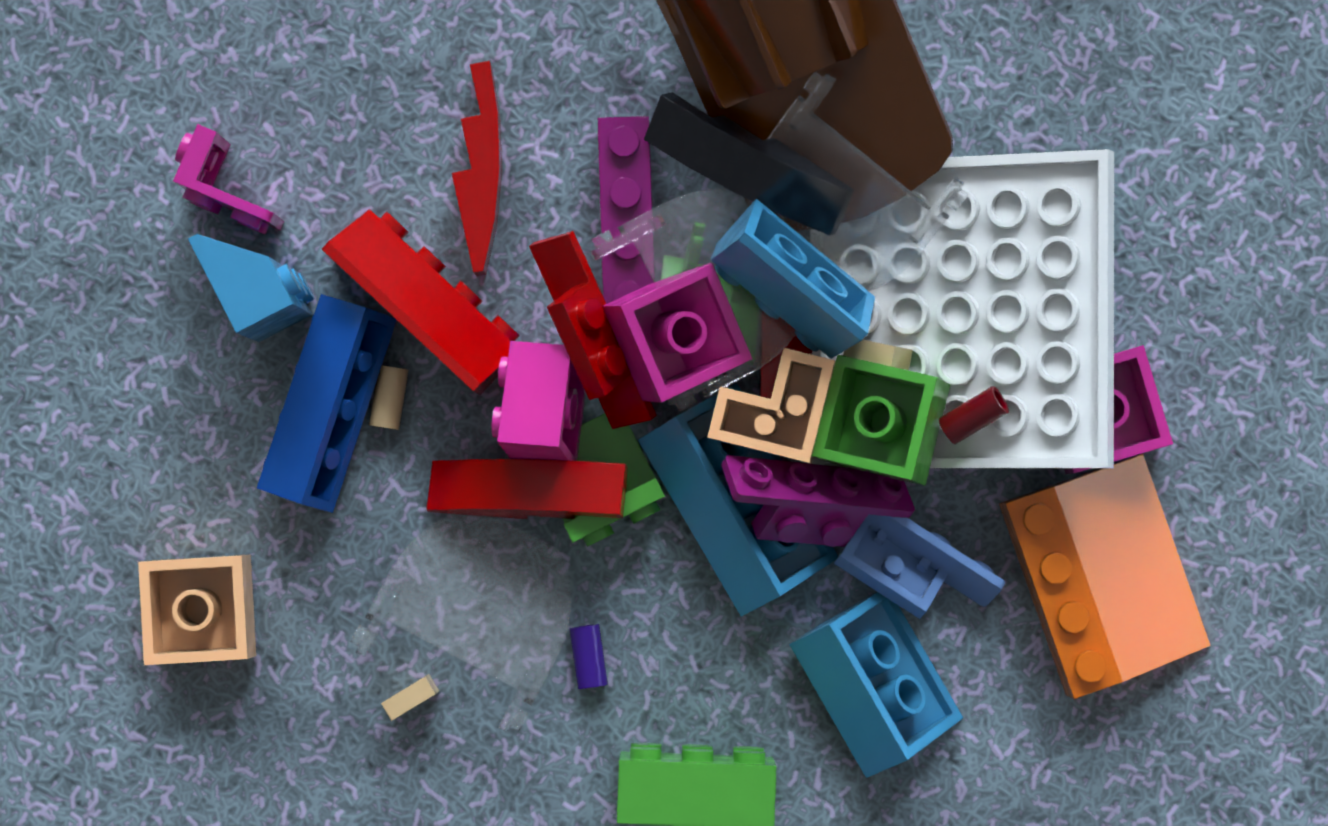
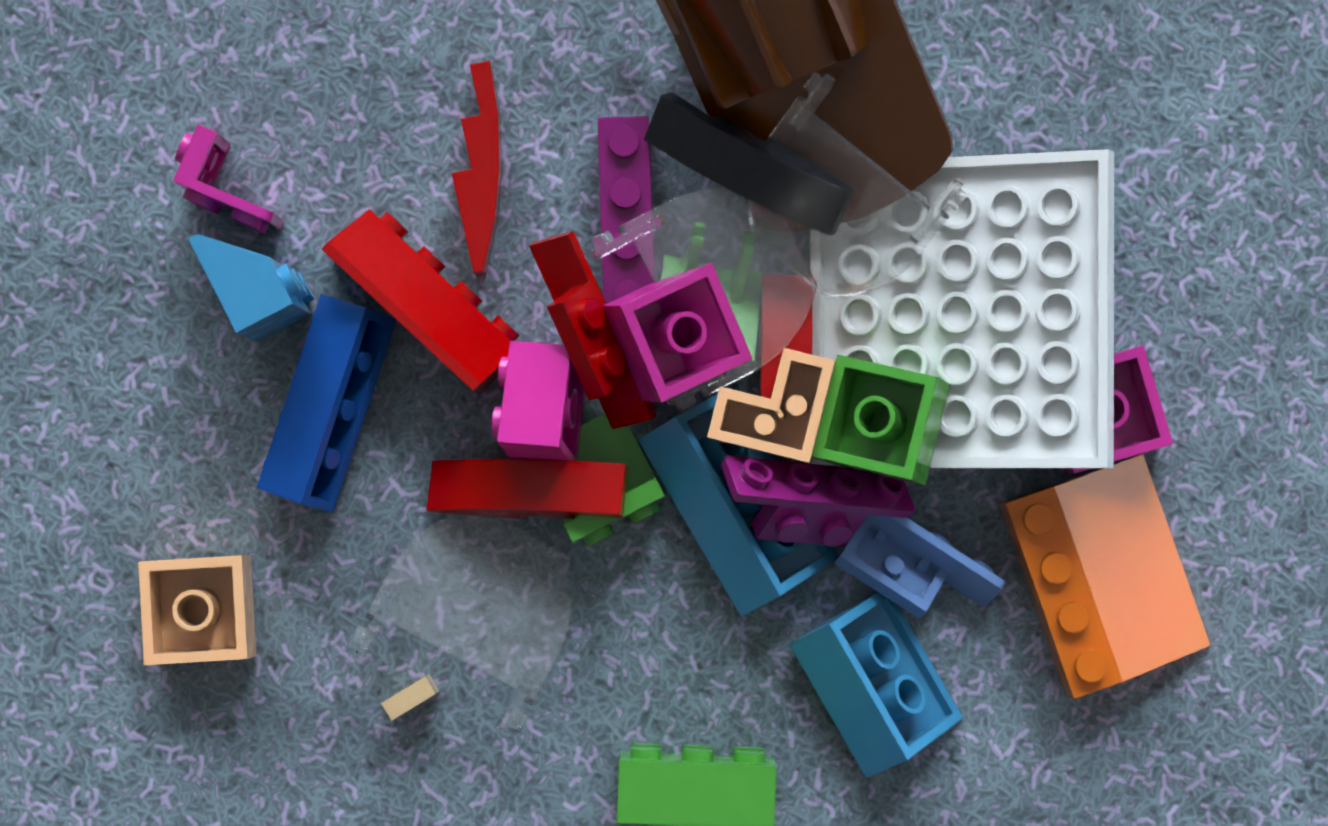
(389, 397): tan piece -> none
(588, 656): dark purple piece -> none
(794, 281): dark azure slope -> none
(881, 354): tan tile -> none
(973, 415): dark red piece -> none

